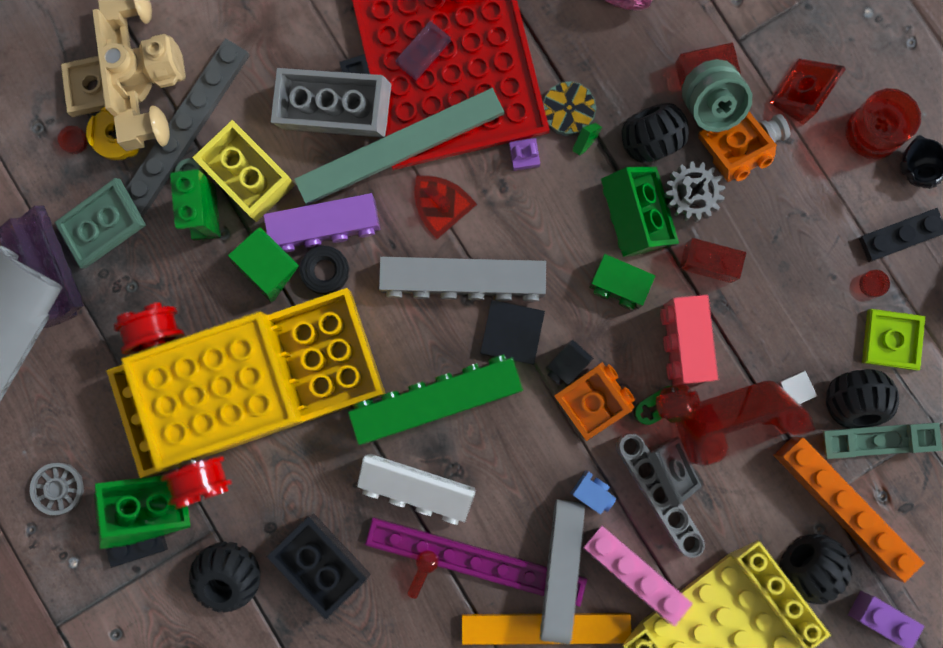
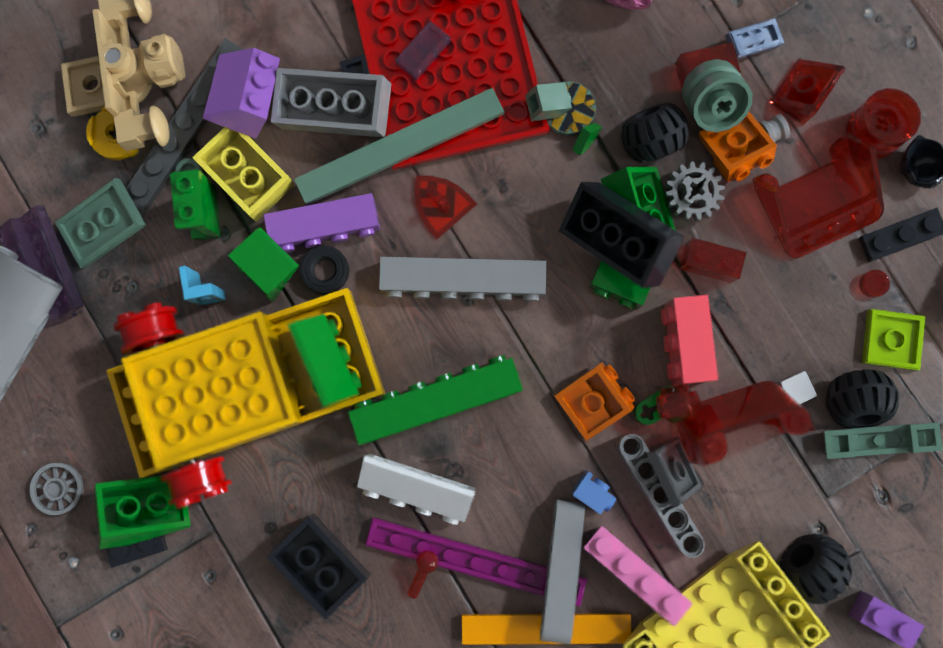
(72, 139): clear red tile -> none
(196, 292): none -> medium azure panel
(224, 577): black wheel -> none
(242, 90): none -> medium lavender slope
(325, 360): none -> green slope
(512, 332): black tile -> none
(524, 154): medium lavender tile -> none
(548, 101): none -> sand green brick
(568, 363): black slope -> none
(621, 234): none -> black brick
(755, 38): none -> sand blue plate
(826, 200): none -> clear red windscreen
(848, 509): orange brick -> none

